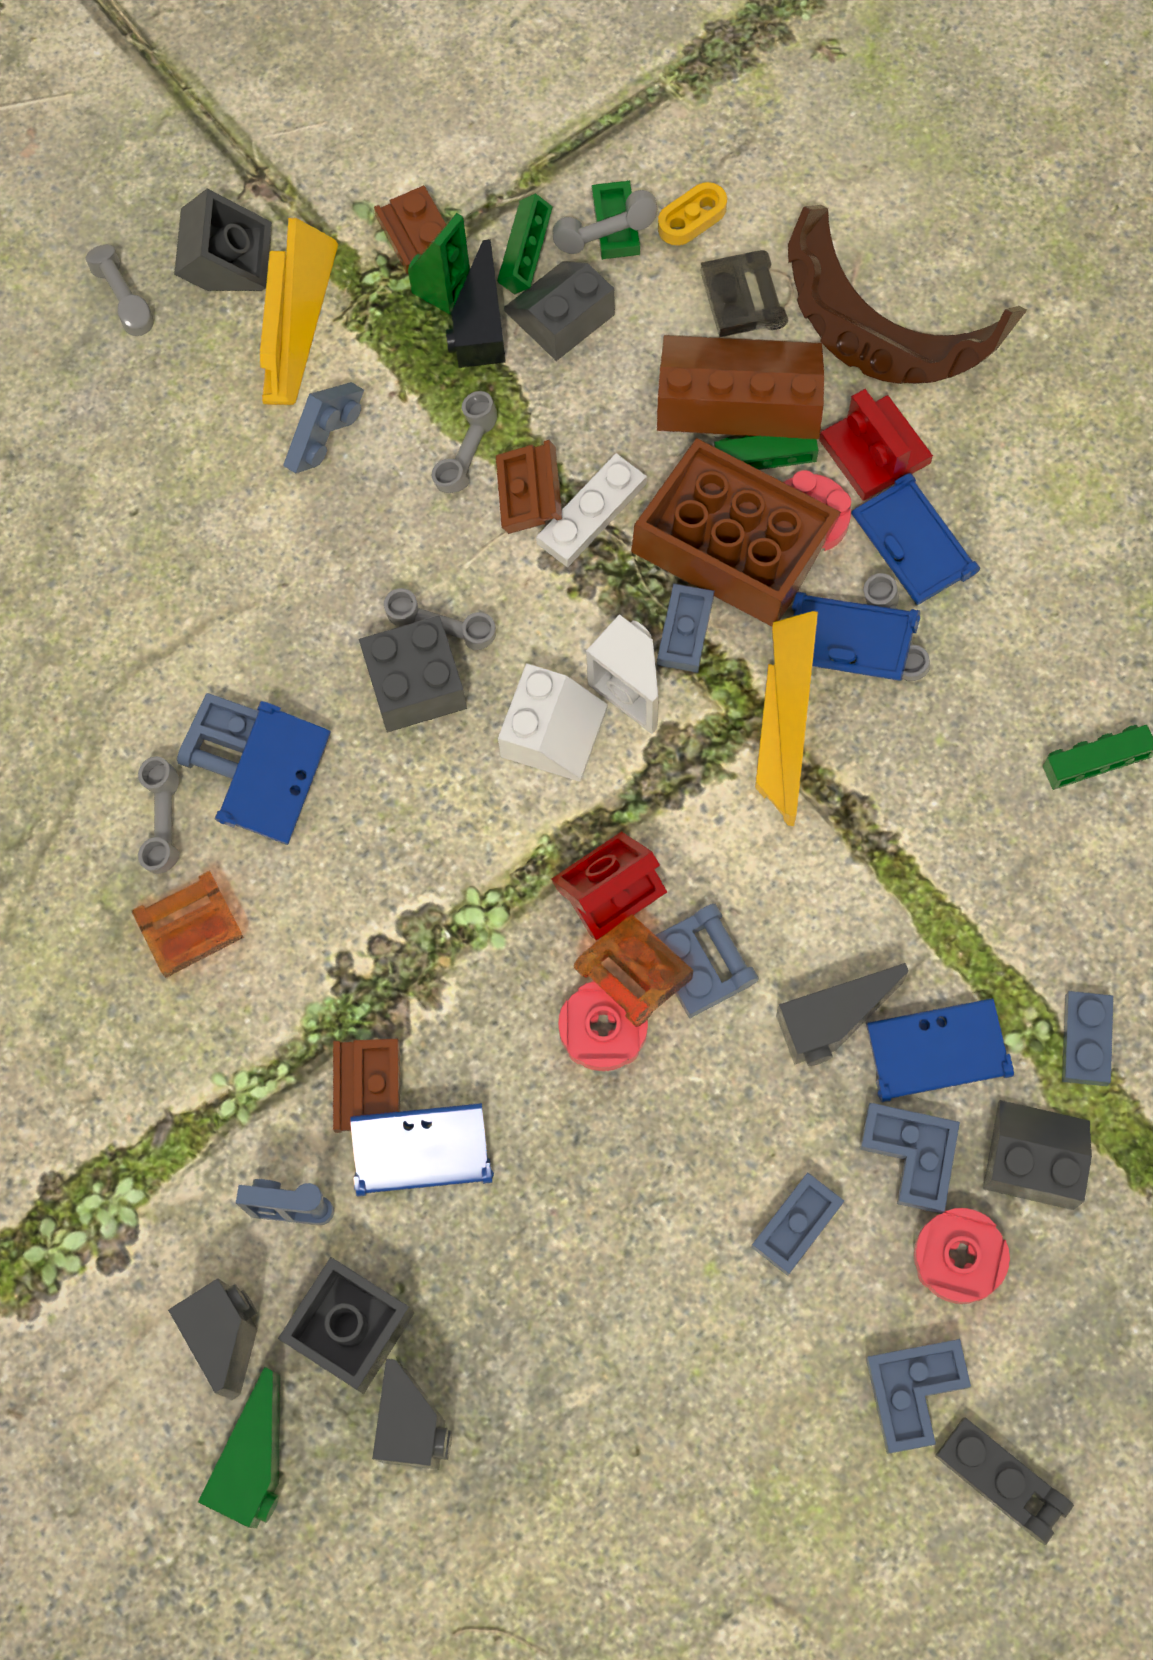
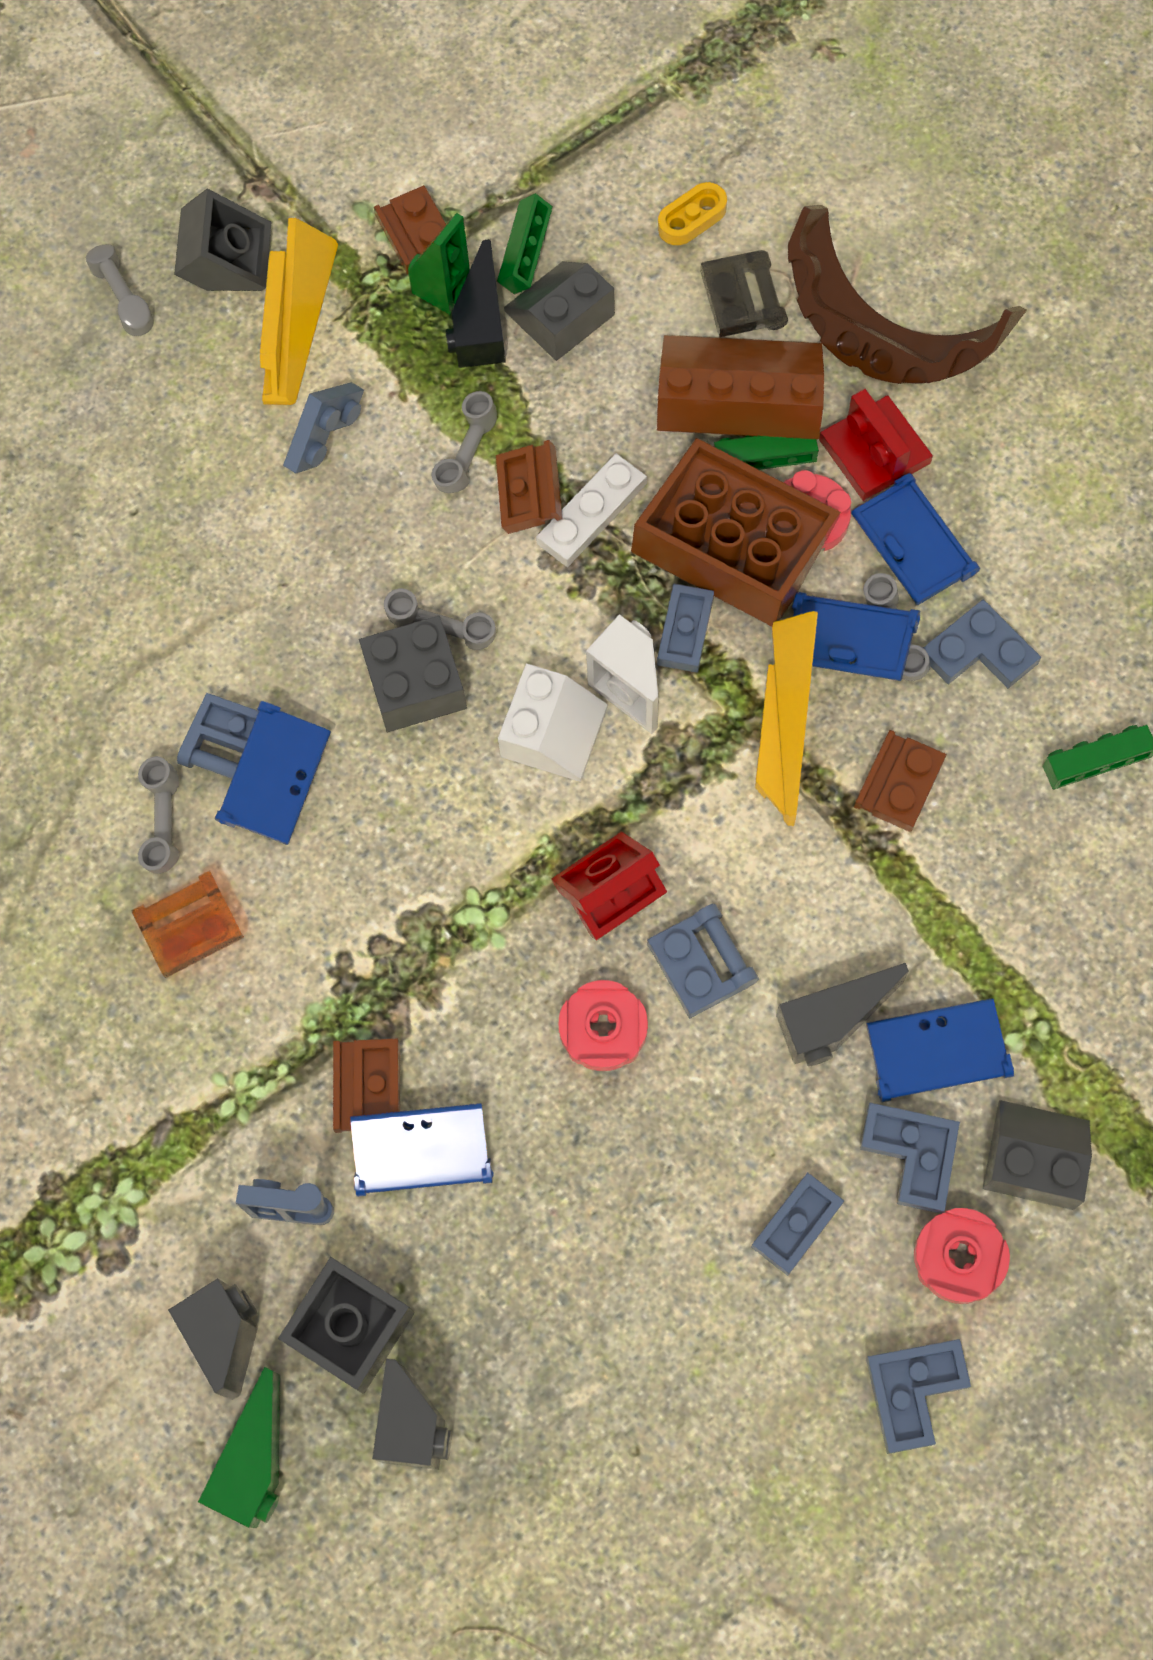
(609, 201): green plate -> none
(640, 213): light grey bar -> none
(641, 958): clear orange plate -> none
(900, 781): none -> dark orange plate
(983, 637): none -> sand blue plate
(1003, 1479): dark grey plate -> none
(1087, 1038): sand blue plate -> none

